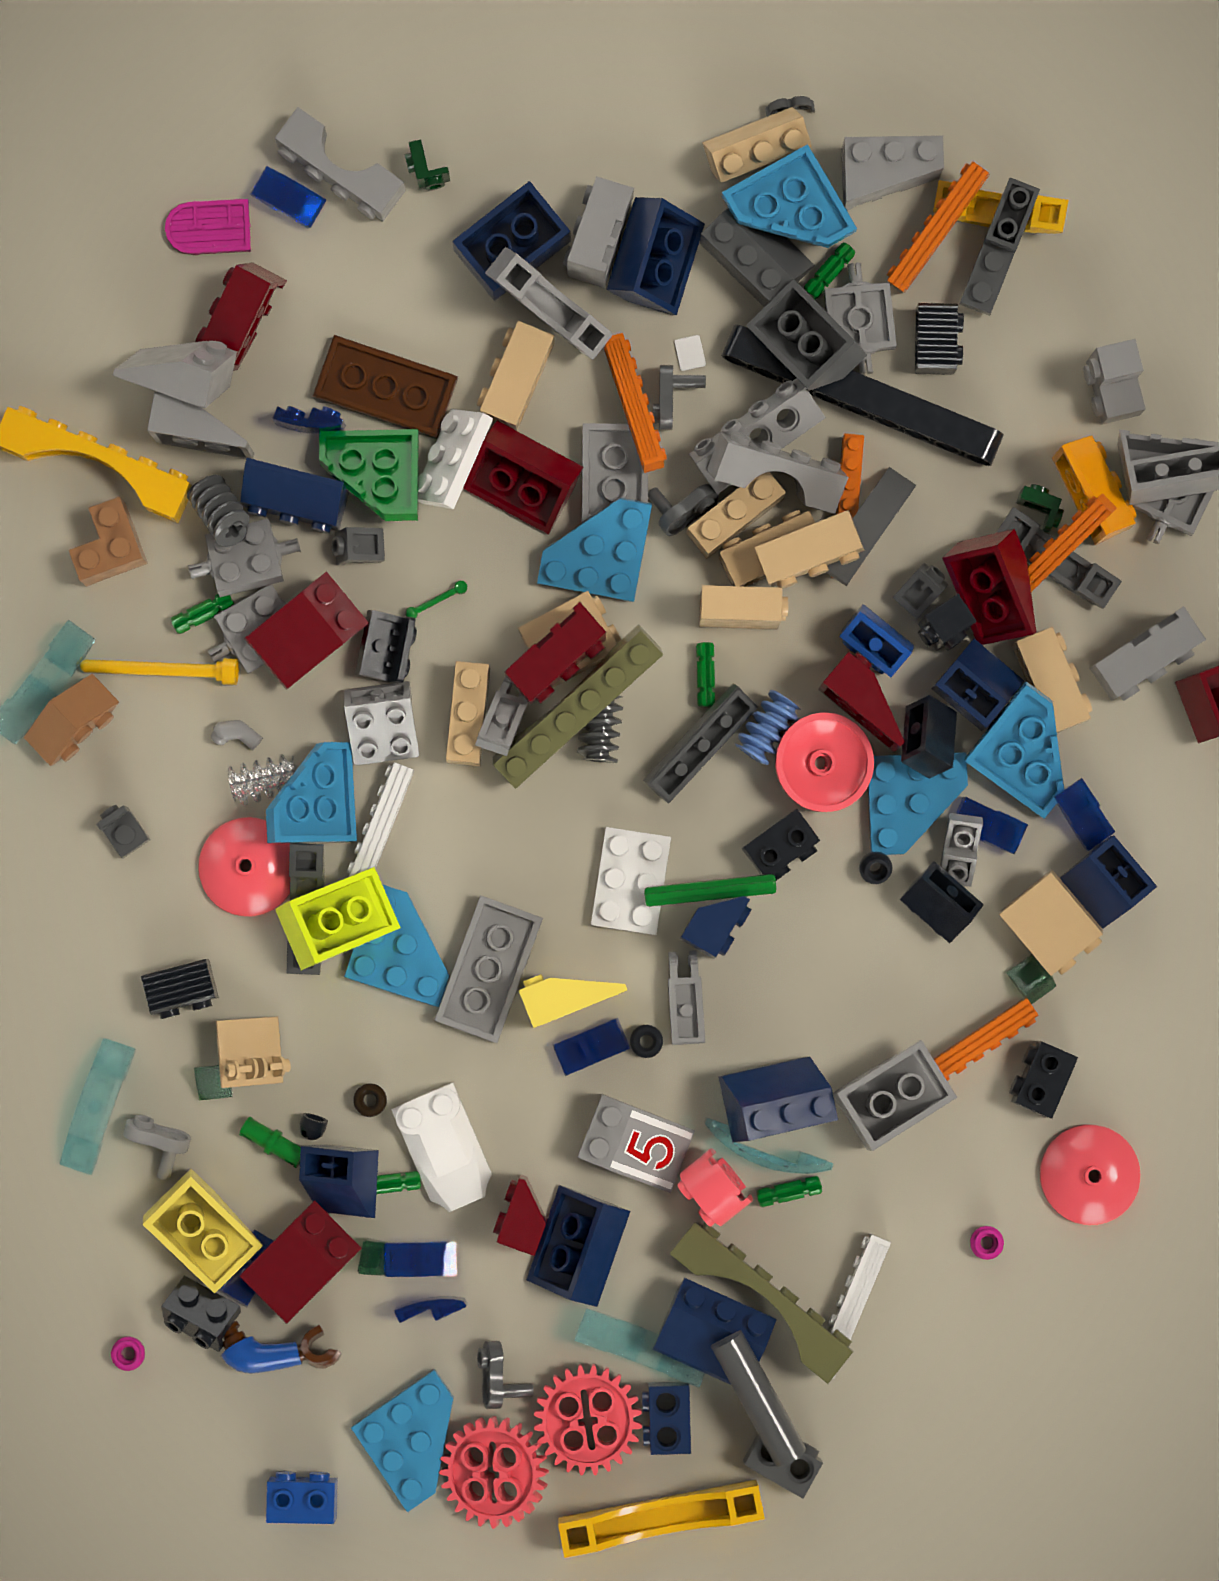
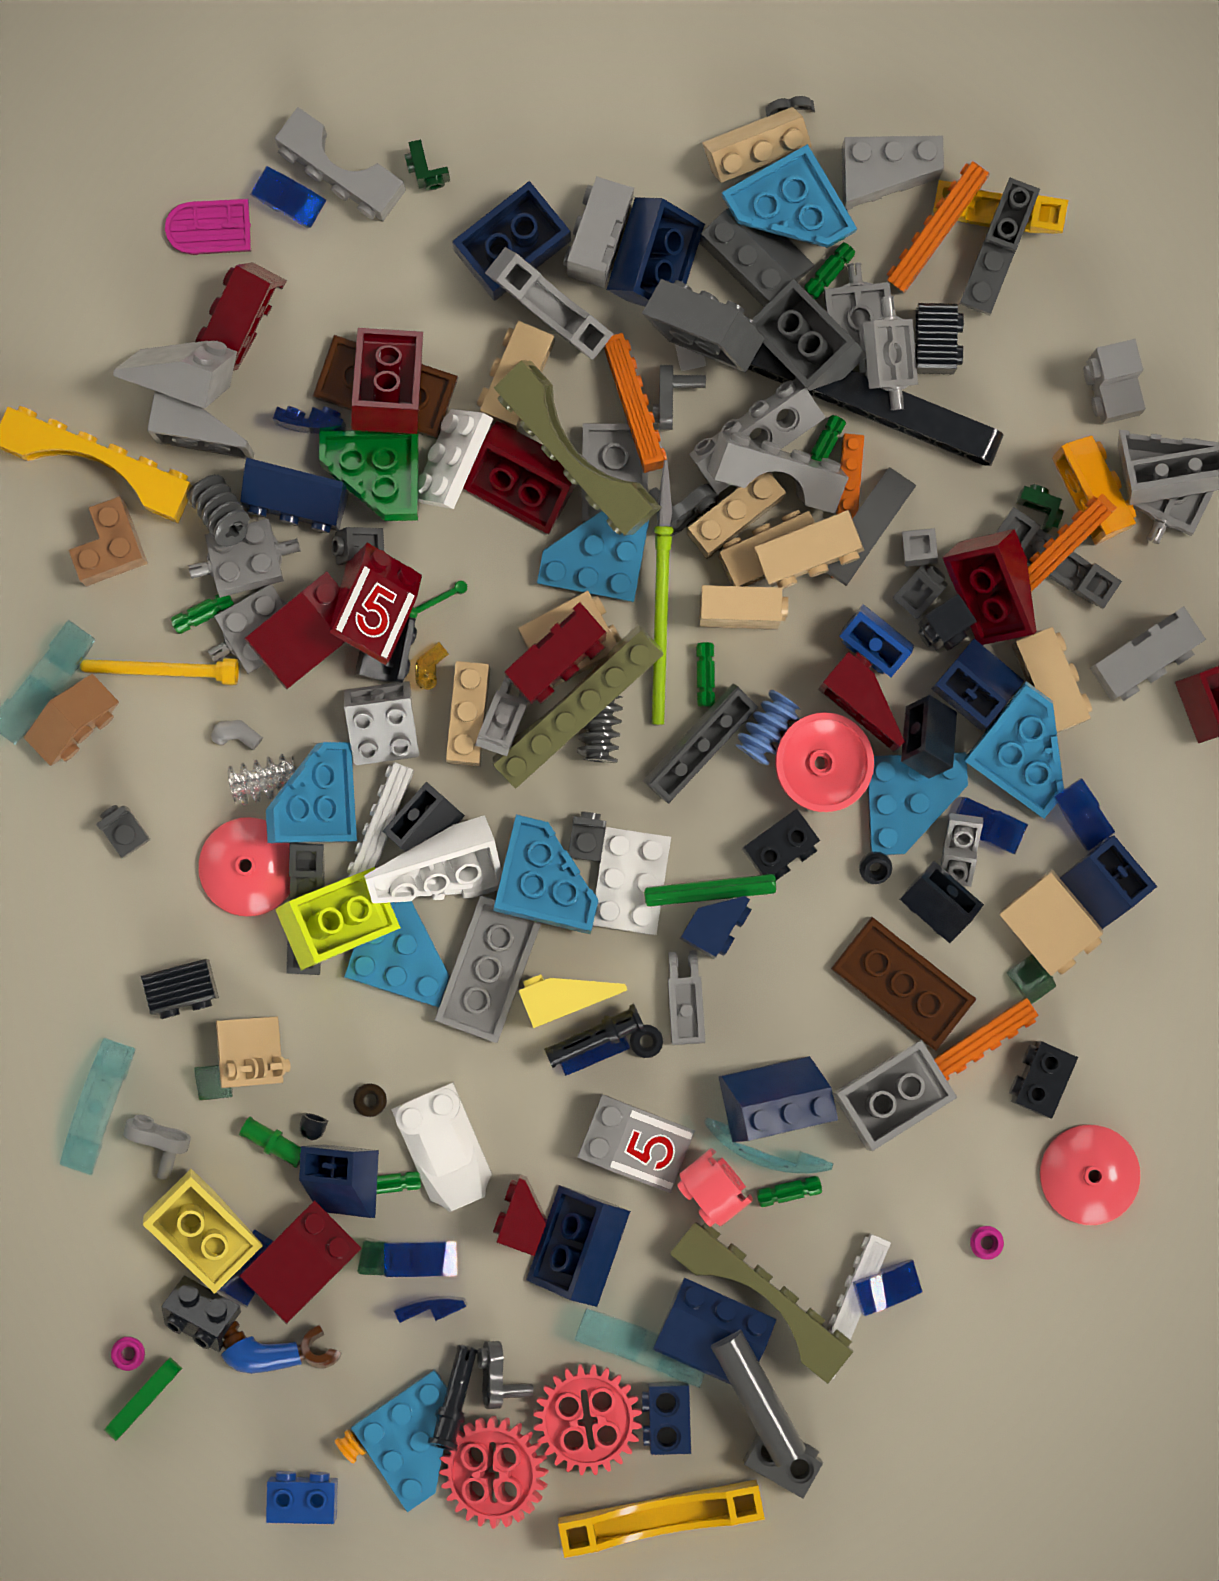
(143, 1399): none -> green beam
(350, 1446): none -> light orange bush
(374, 602): none -> dark red slope
(387, 380): none -> dark red slope
(422, 818): none -> black brick
(426, 666): none -> clear yellow arm
(449, 863): none -> white wedge
(451, 1414): none -> black pin
(532, 399): none -> olive arch
(543, 880): none -> dark azure plate
(587, 837): none -> dark grey bracket
(608, 1031): none -> black pin
(663, 545): none -> lime piece
(704, 324): none -> dark grey brick
(828, 438): none -> green axle
(887, 1288): none -> clear blue slope
(890, 353): none -> light grey plate
(903, 983): none -> reddish brown tile
(920, 547): none -> light grey plate

